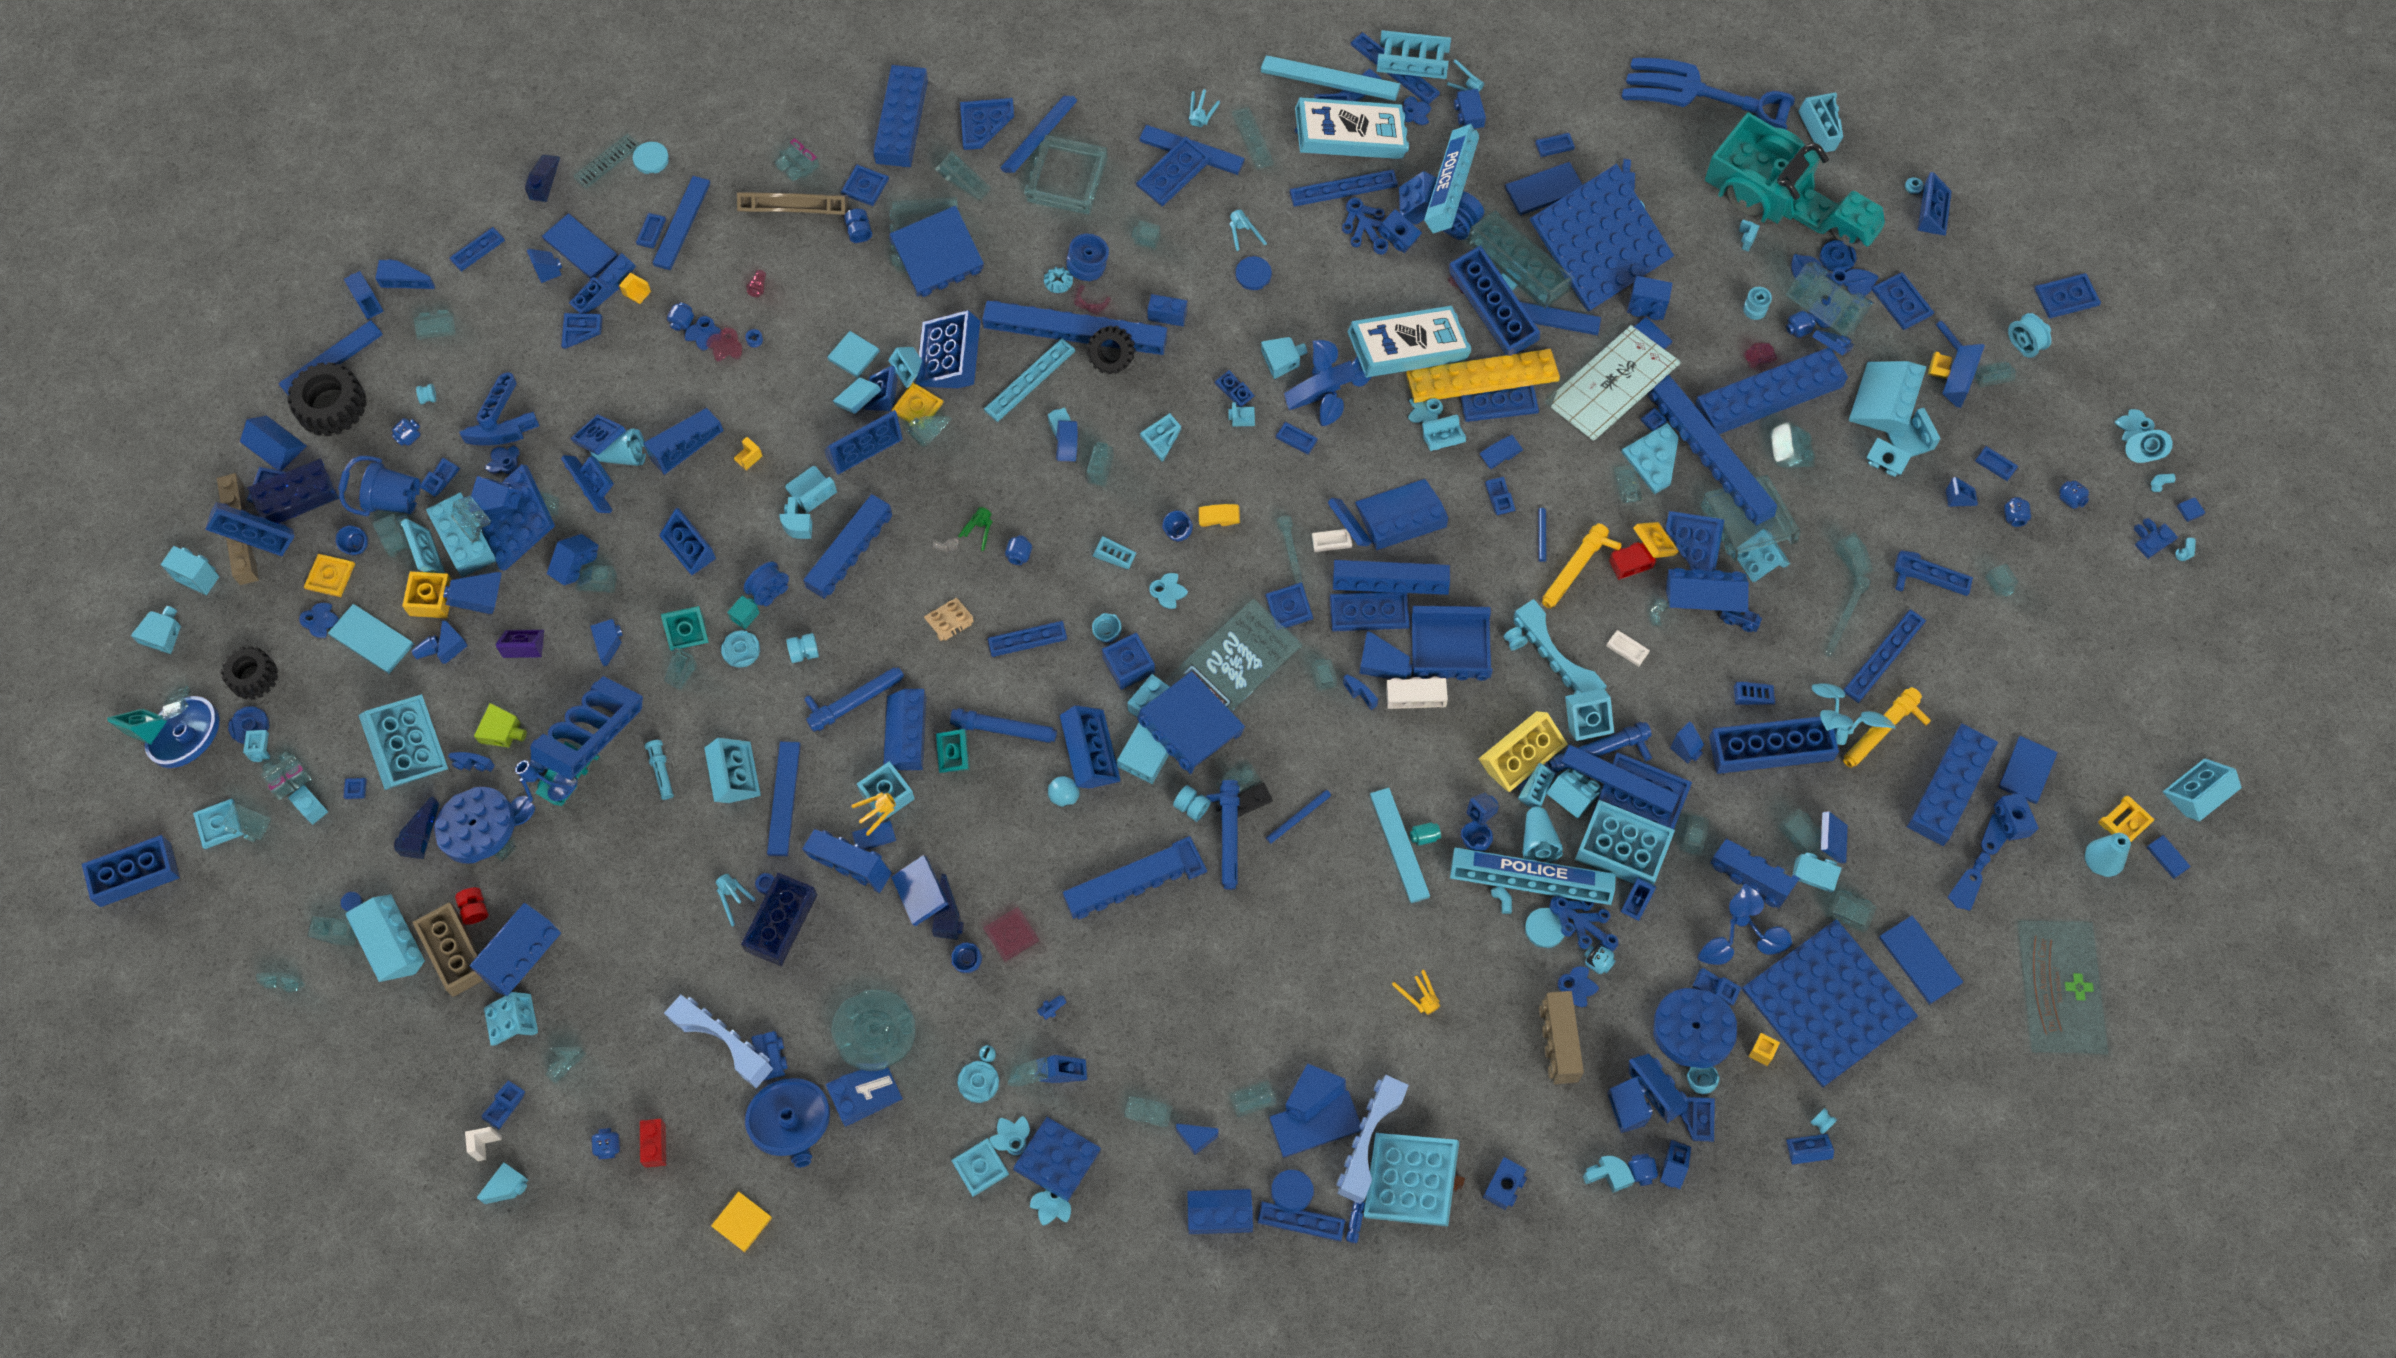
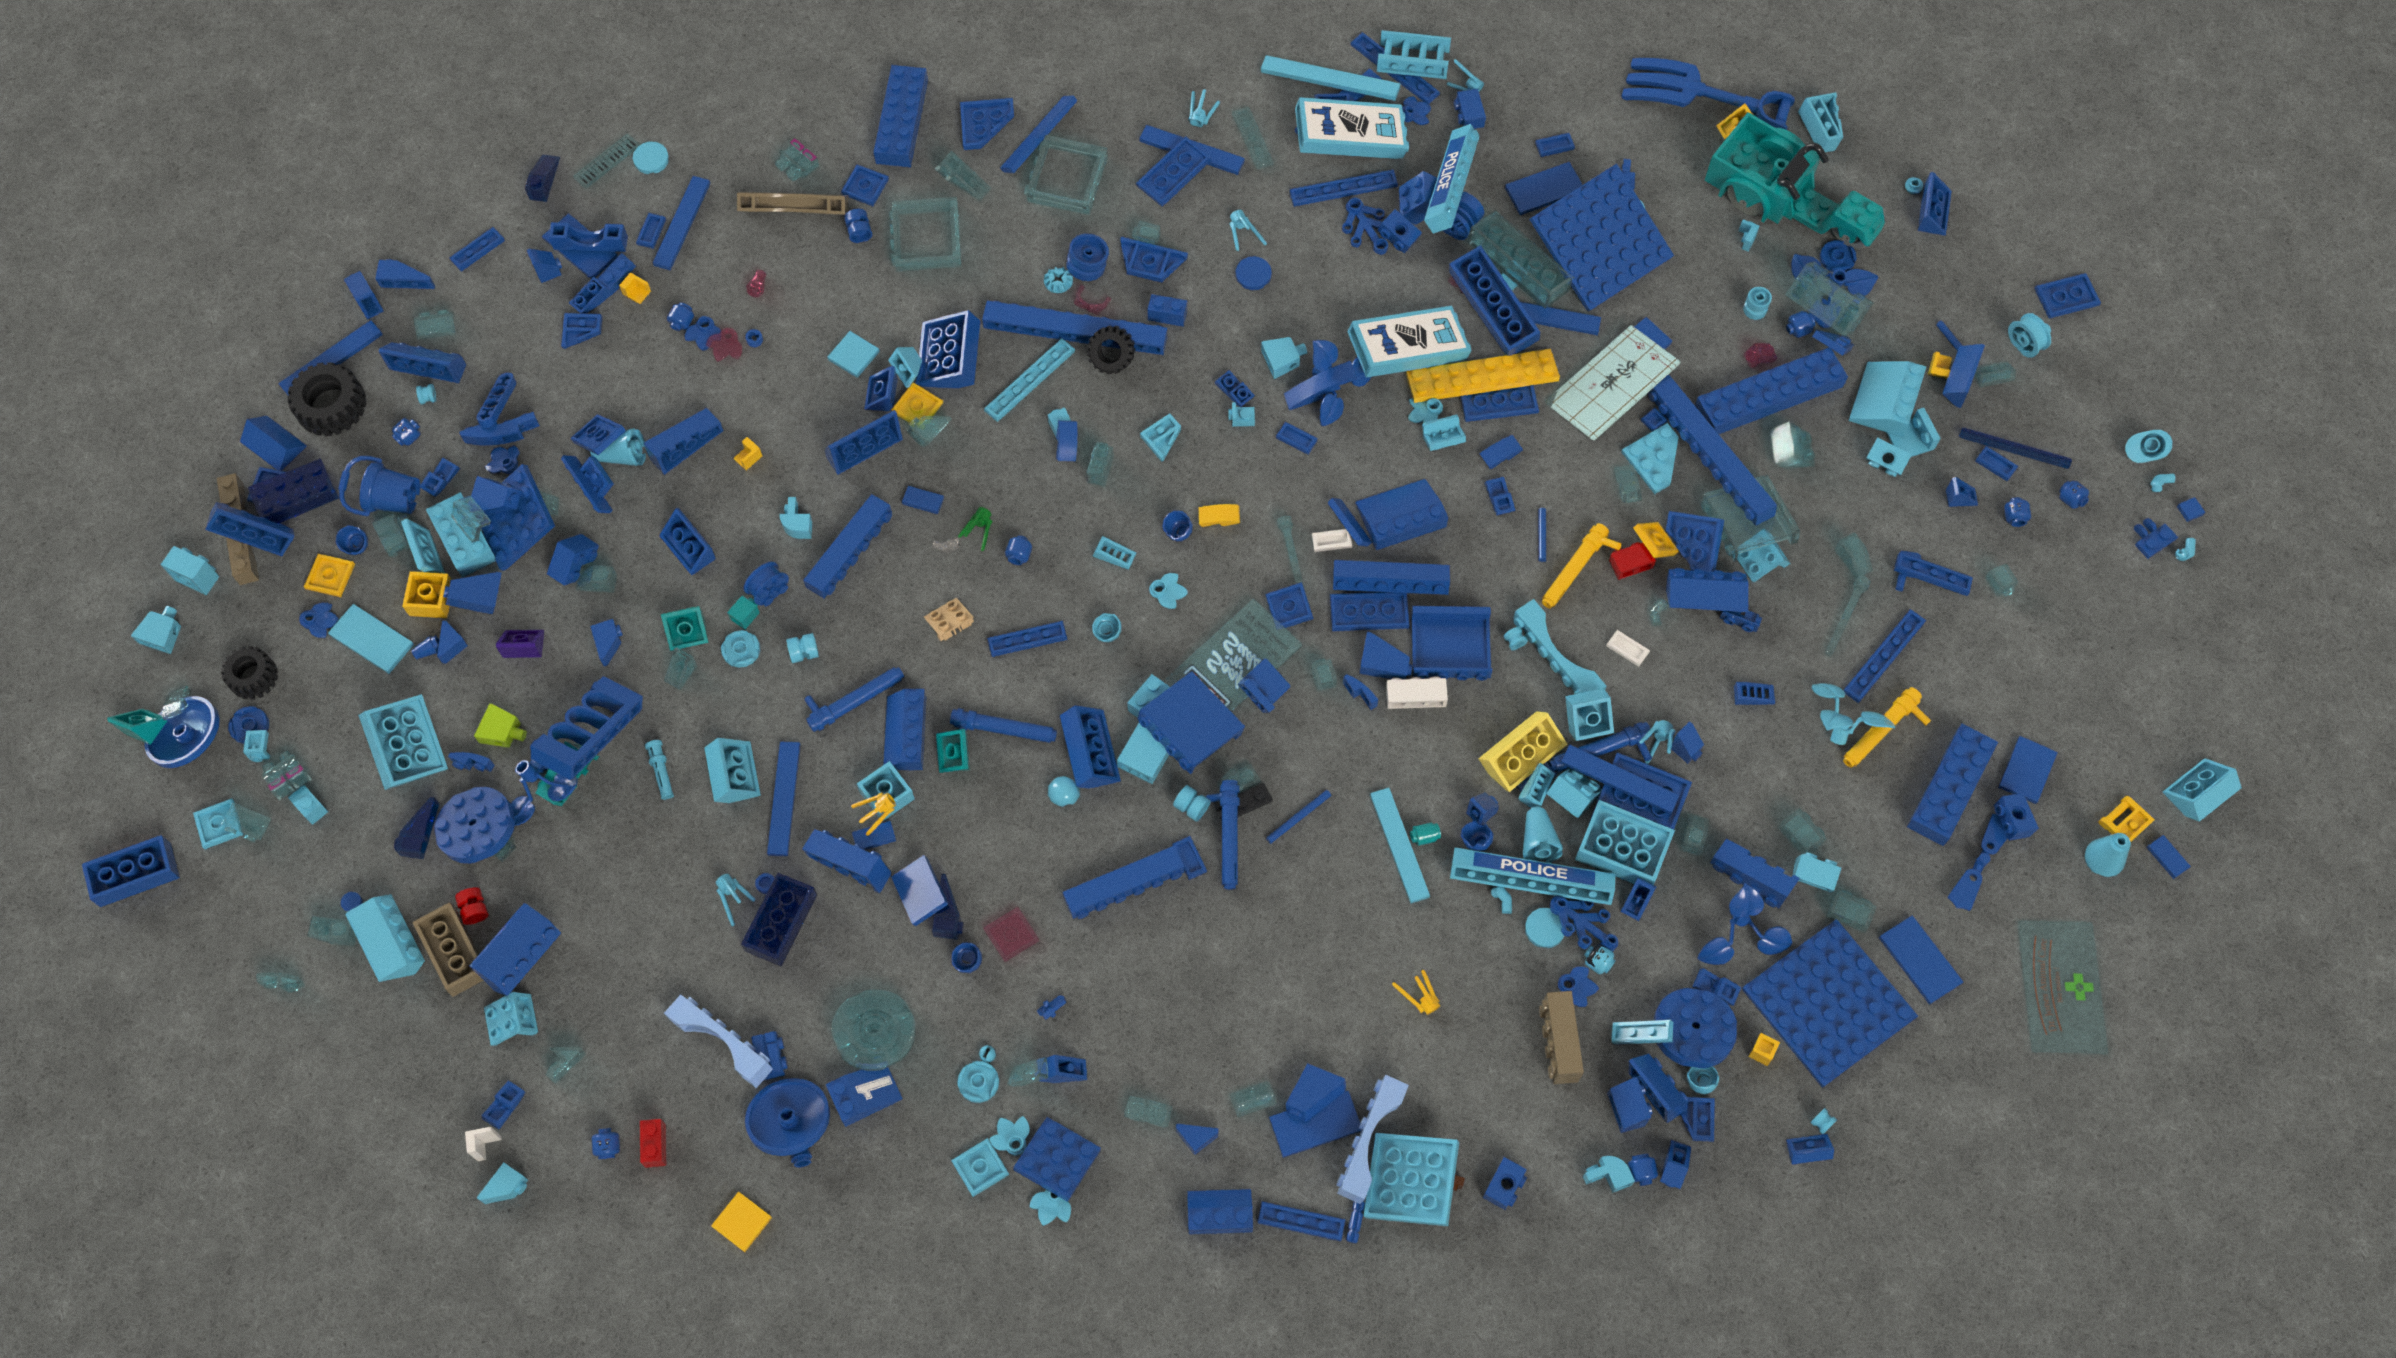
(355, 788): blue tile -> none
(423, 361): none -> blue slope
(566, 237): none -> blue arch
(811, 489): medium azure bracket -> none
(857, 395): medium azure tile -> none
(923, 500): none -> blue tile
(937, 251): blue panel -> none
(1128, 661): blue container -> none
(1150, 260): none -> blue wing
(1264, 685): none -> blue bracket
(1292, 1190): blue tile -> none
(1642, 1032): none -> medium azure tile
(1649, 298): blue brick -> none
(1662, 730): none -> medium azure plant
(1729, 123): none -> yellow slope
(1772, 745): blue brick -> none
(1834, 837): blue tile -> none
(1902, 301): blue tile -> none
(2015, 448): none -> clear blue axle
(2133, 423): medium azure plate -> none

